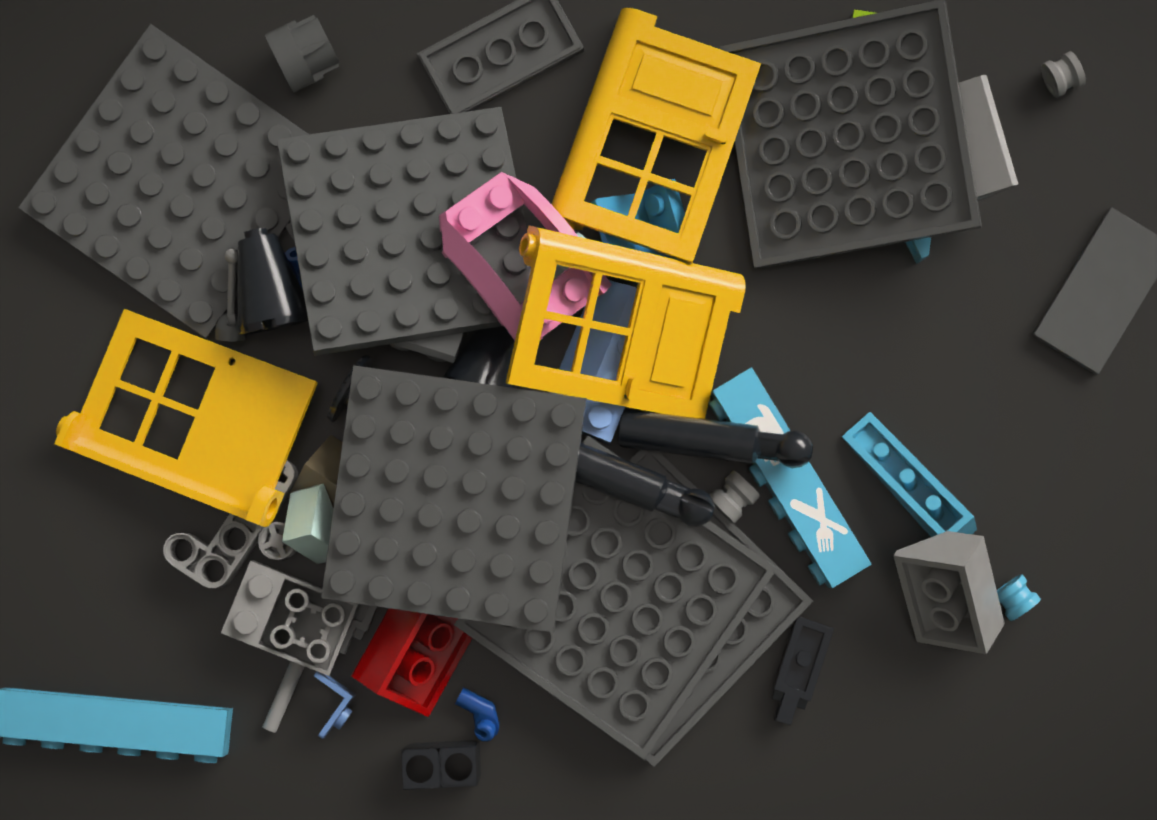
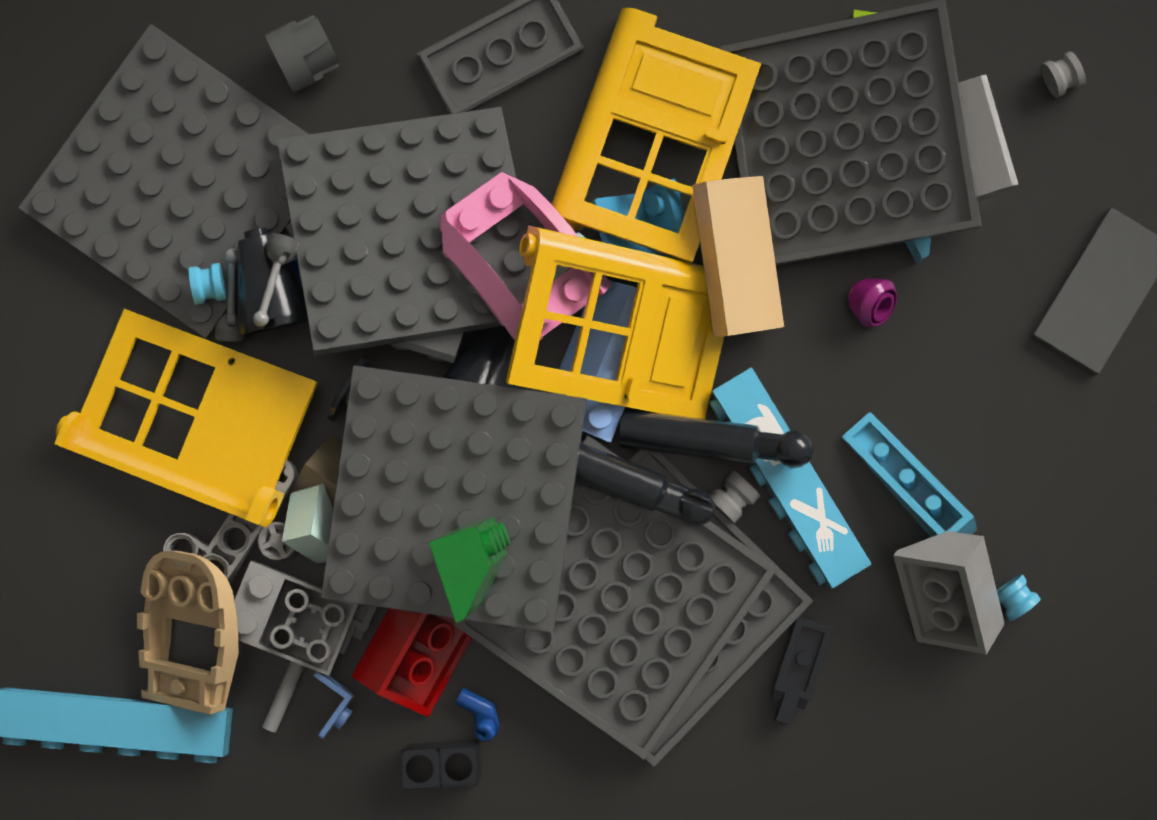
(195, 592): none -> tan slope
(207, 283): none -> medium azure wheel
(281, 251): none -> hinge
(469, 563): none -> green slope
(738, 255): none -> tan slope
(872, 300): none -> magenta cone

